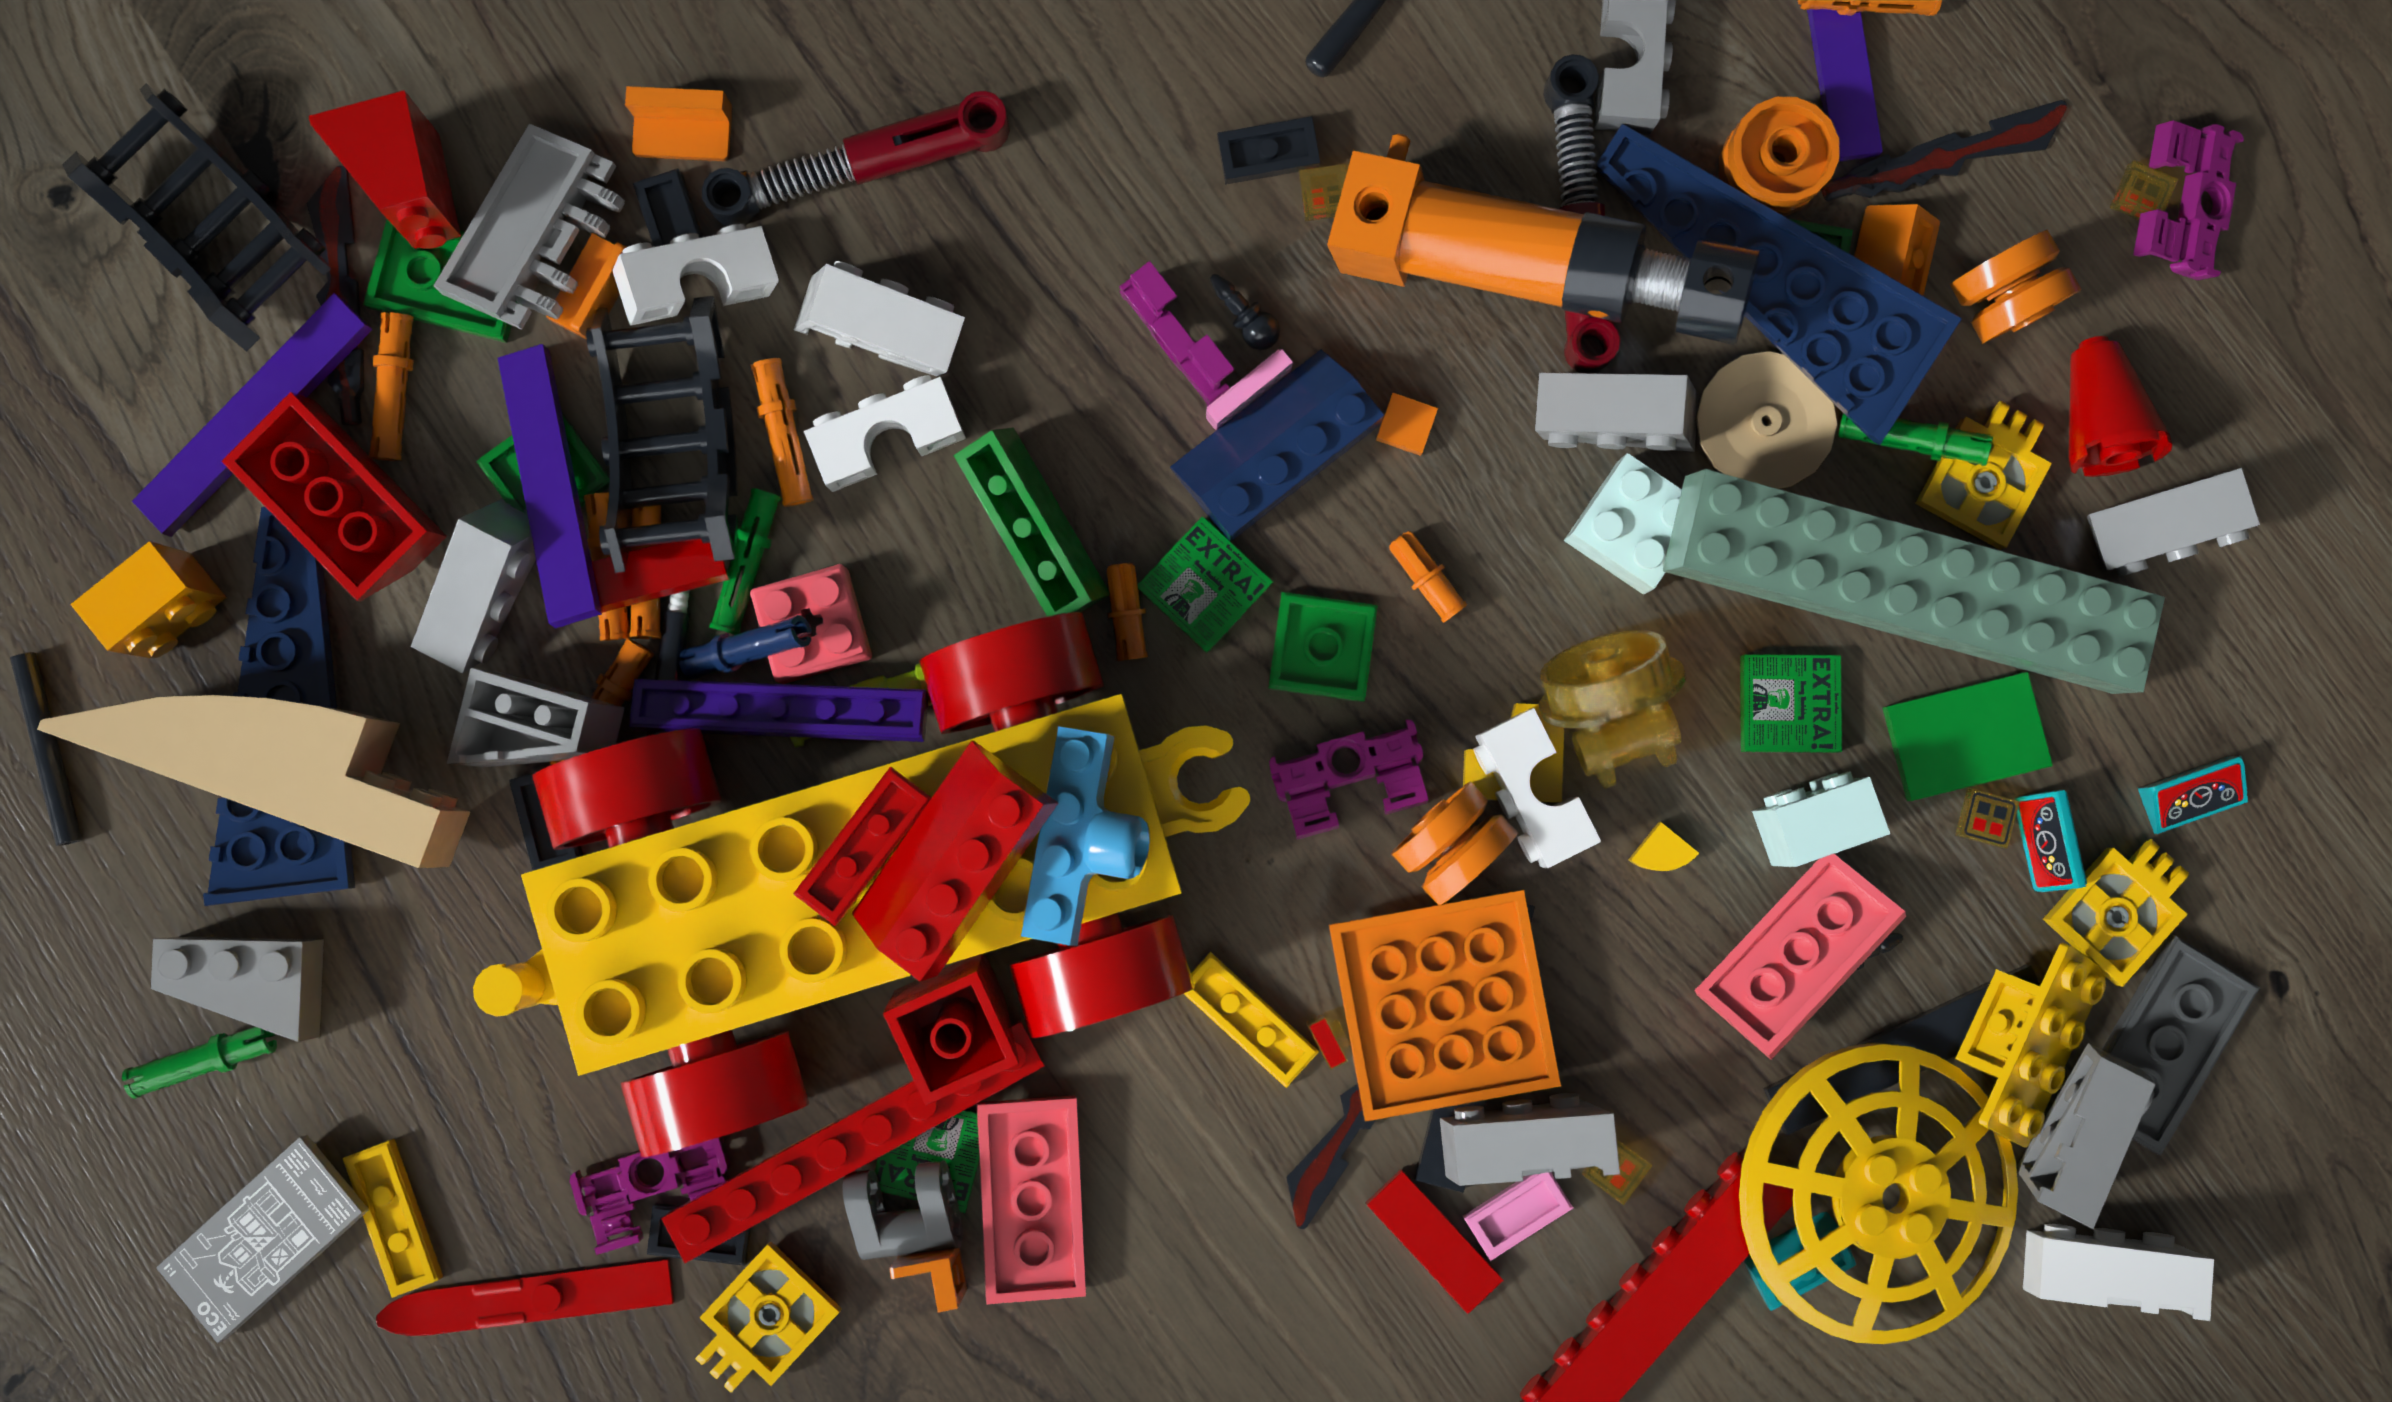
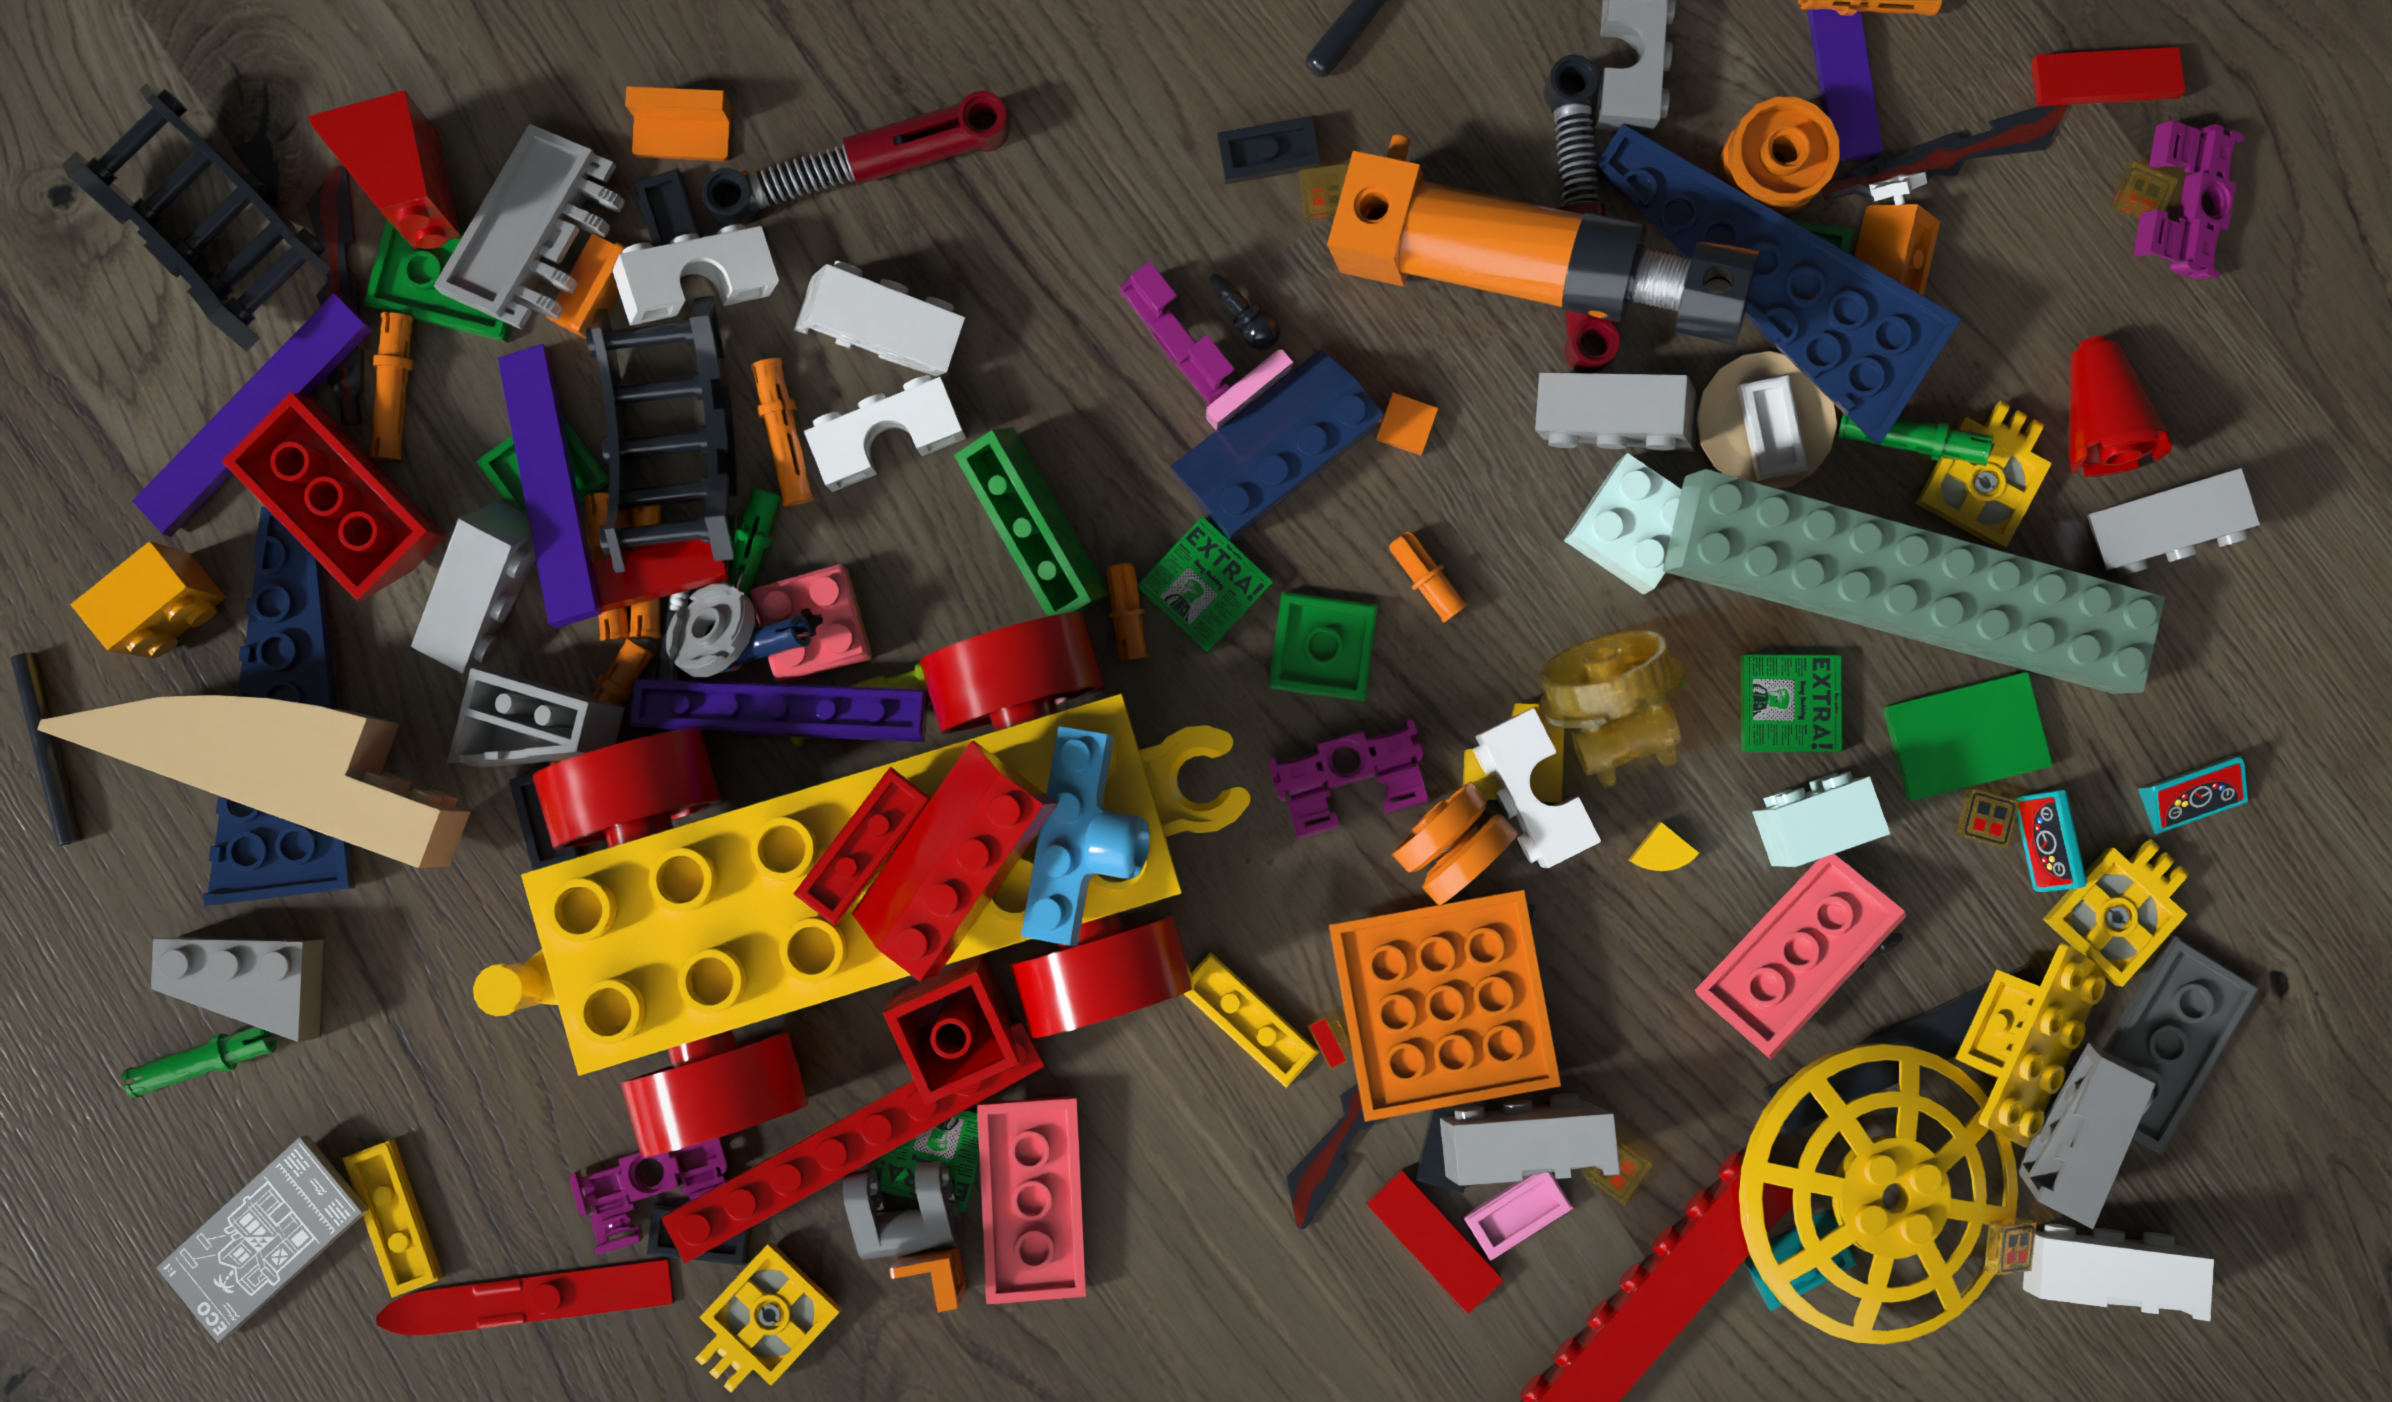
(731, 633): none -> light grey tile
(1772, 428): none -> white tile
(1897, 186): none -> white piece
(2010, 1246): none -> clear yellow tile
(2014, 286): orange wheel -> none
(2107, 76): none -> red tile

